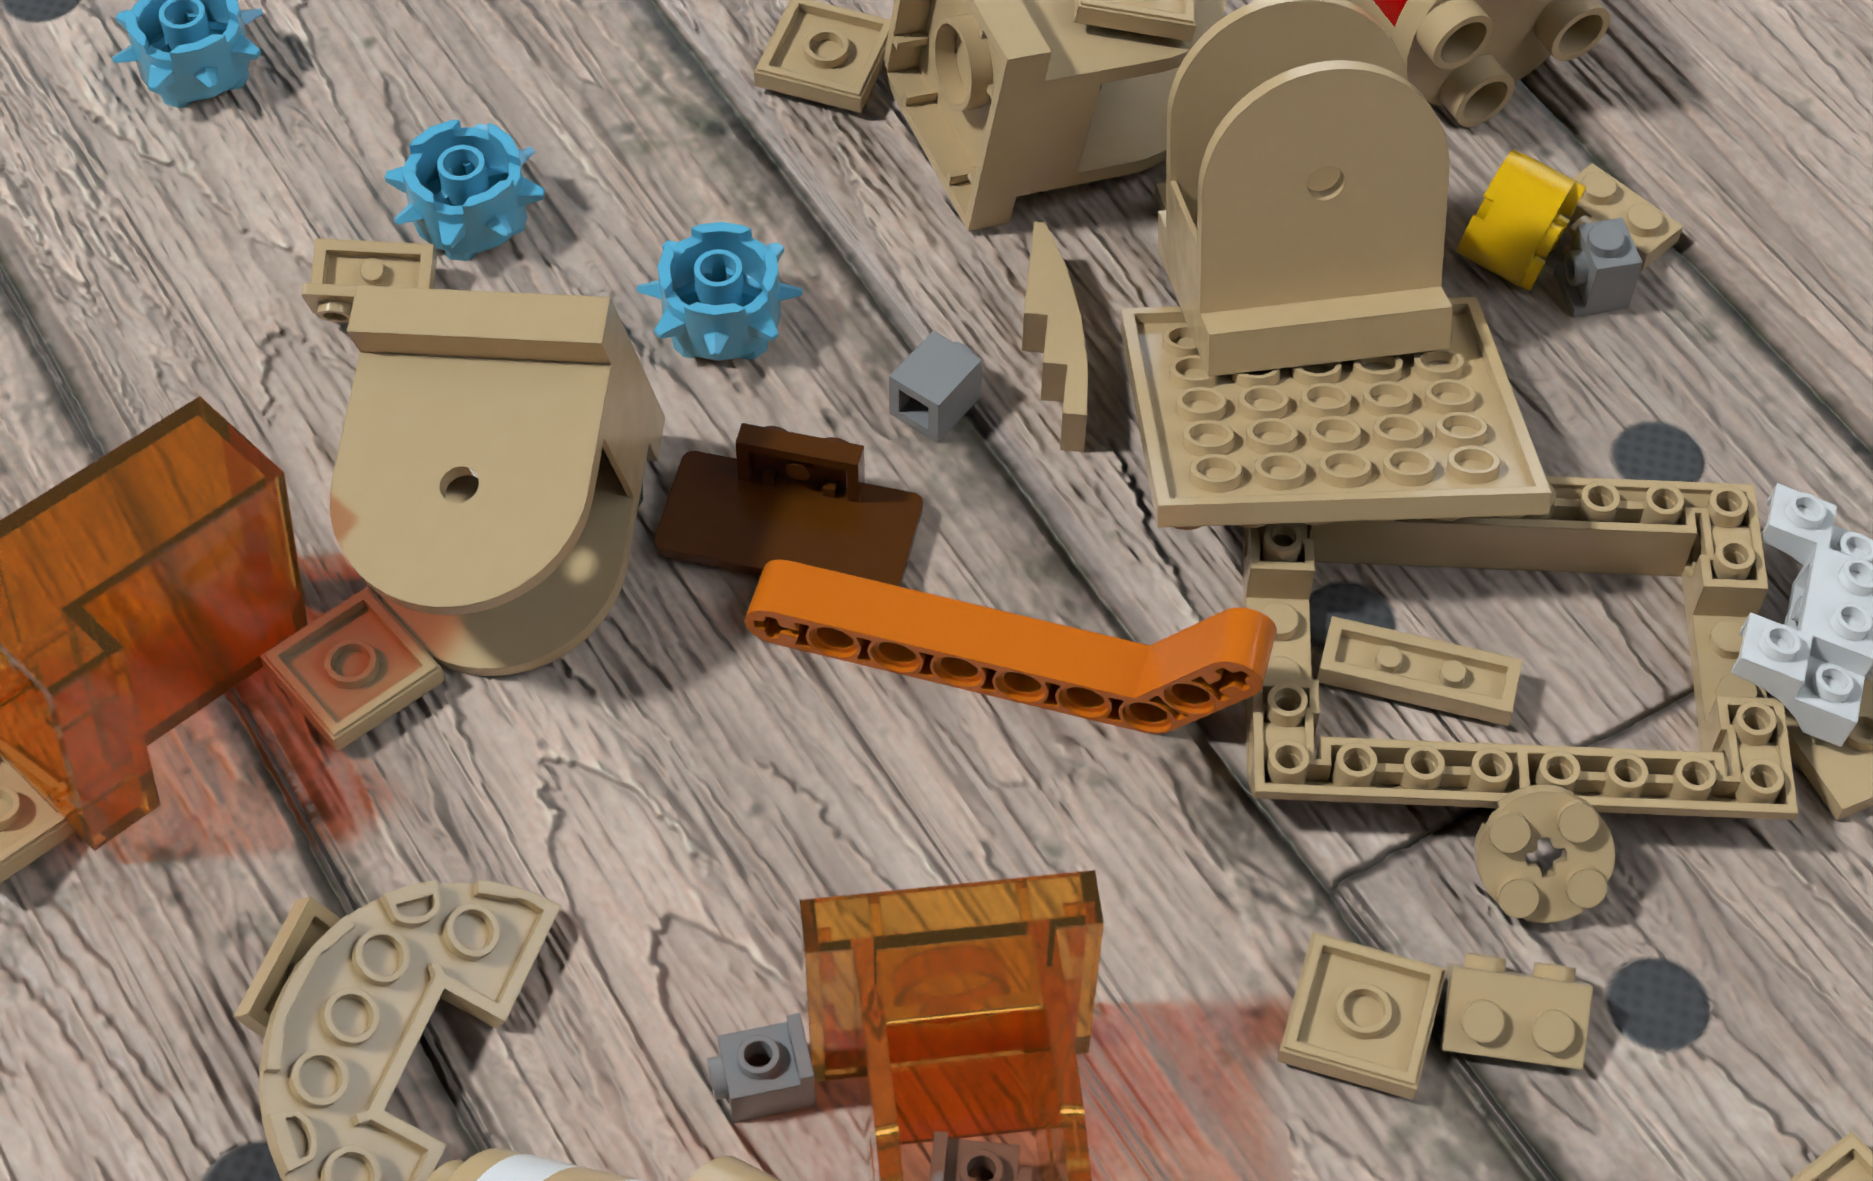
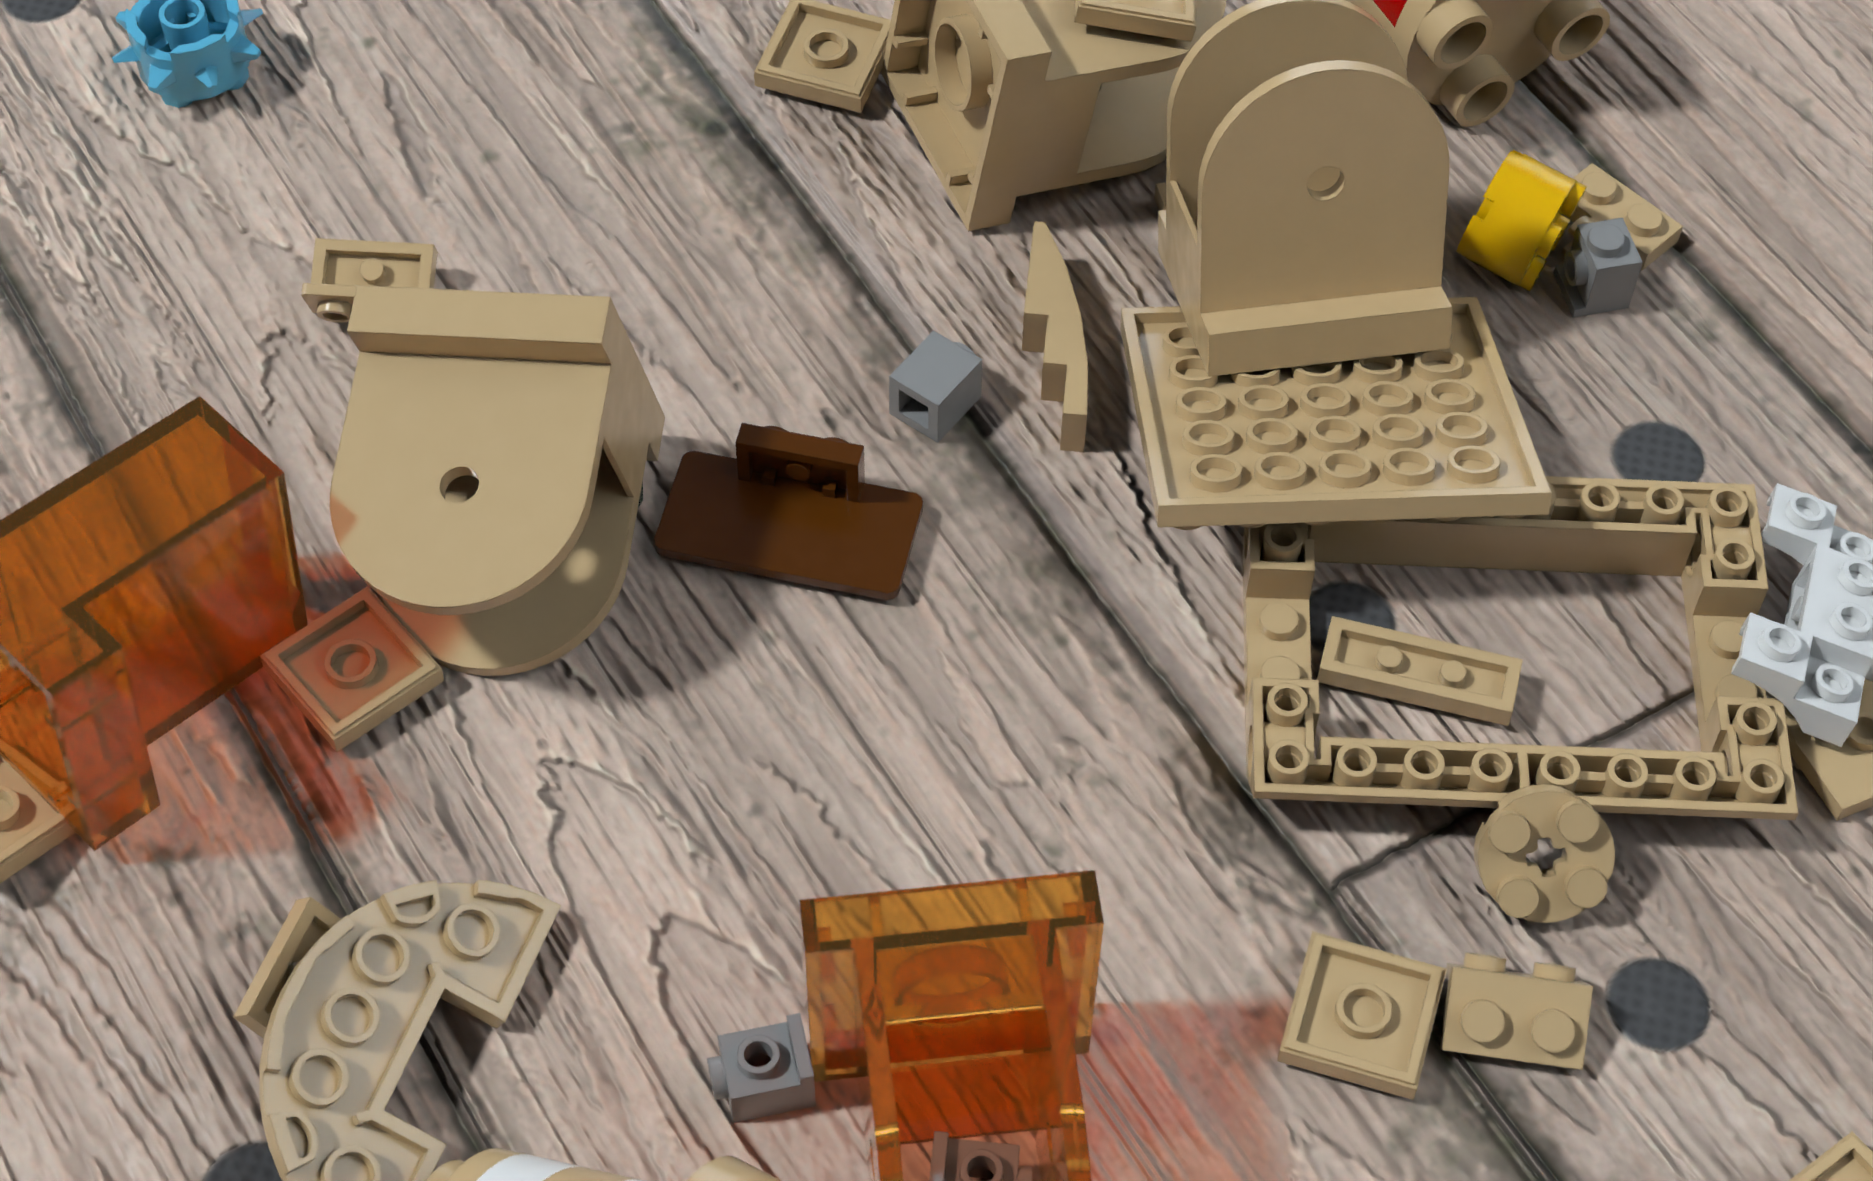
(465, 188): medium azure brick -> none
(719, 293): medium azure brick -> none
(1014, 654): orange beam -> none

